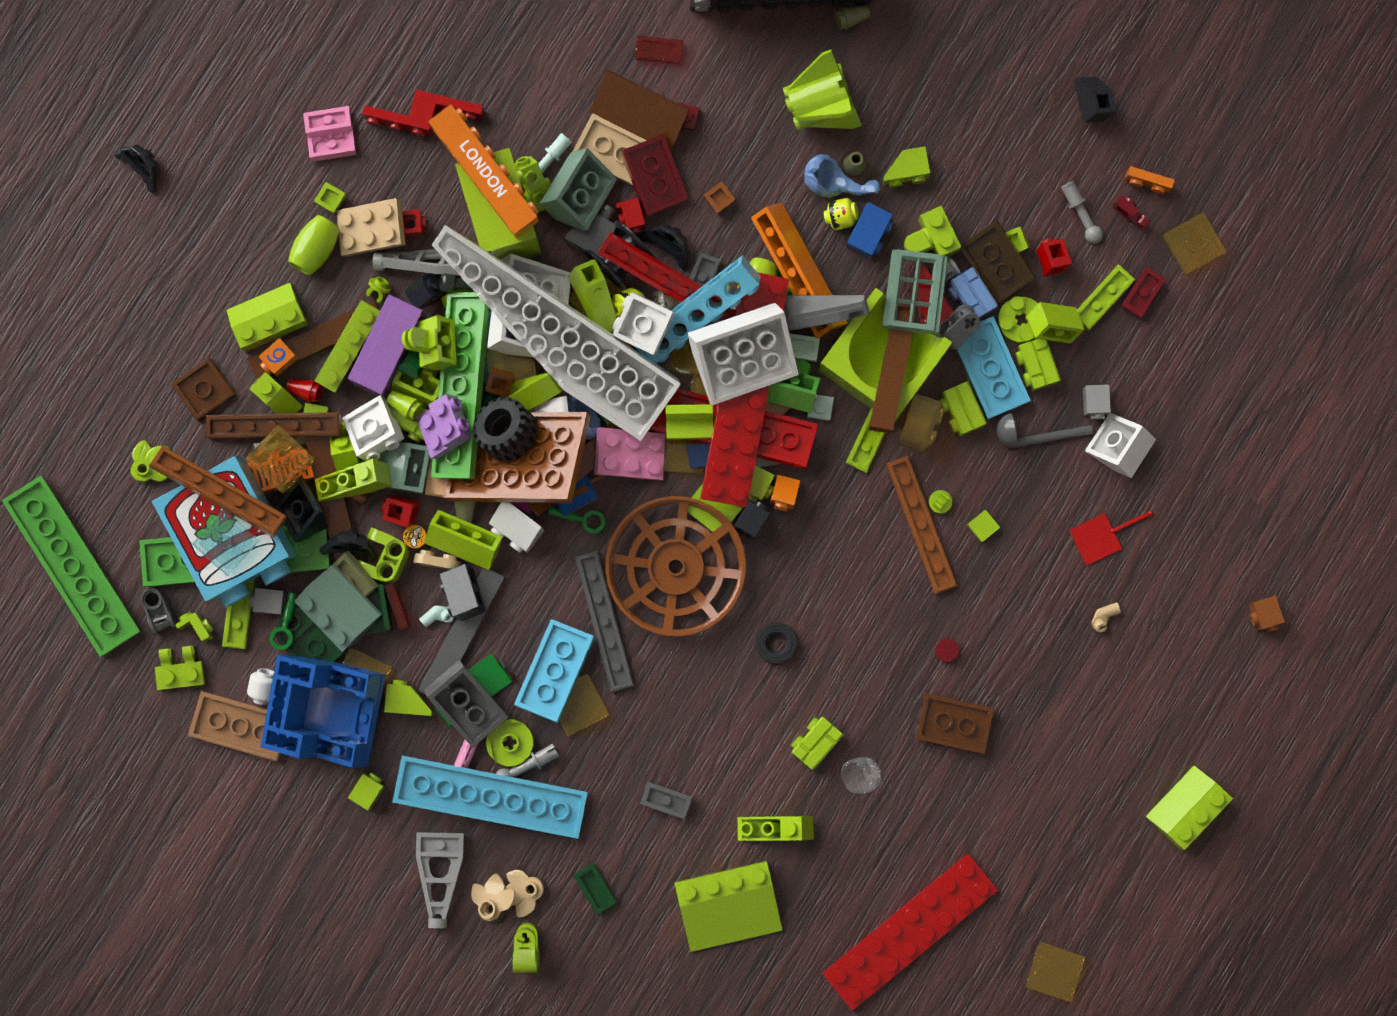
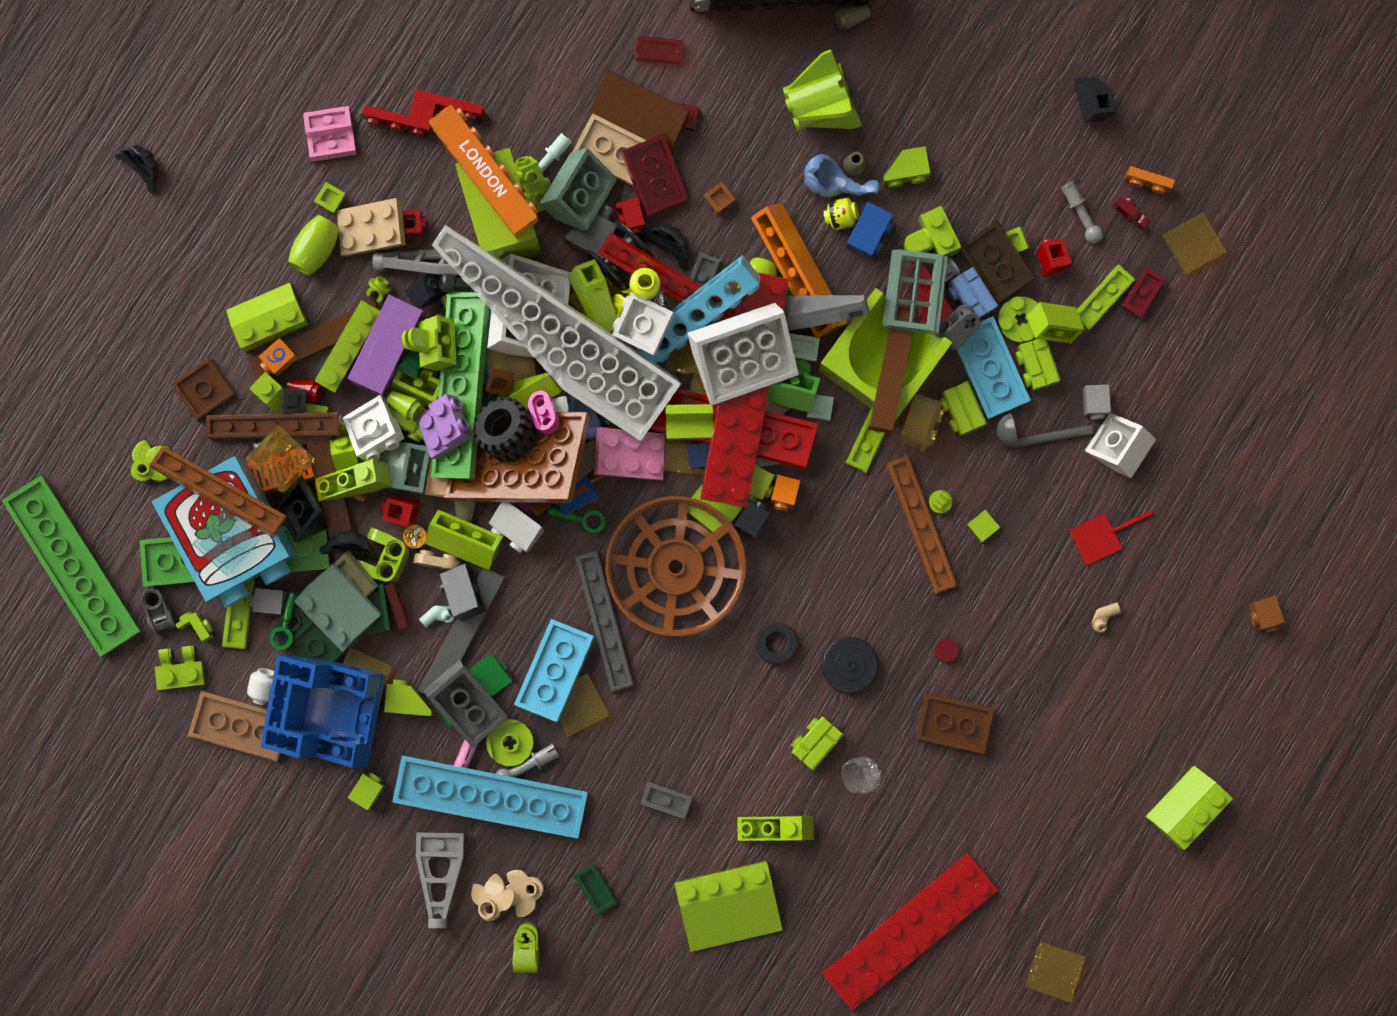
(292, 400): none -> pearl dark grey plate
(543, 414): none -> dark pink plate
(641, 277): none -> neon yellow head
(849, 665): none -> black wheel

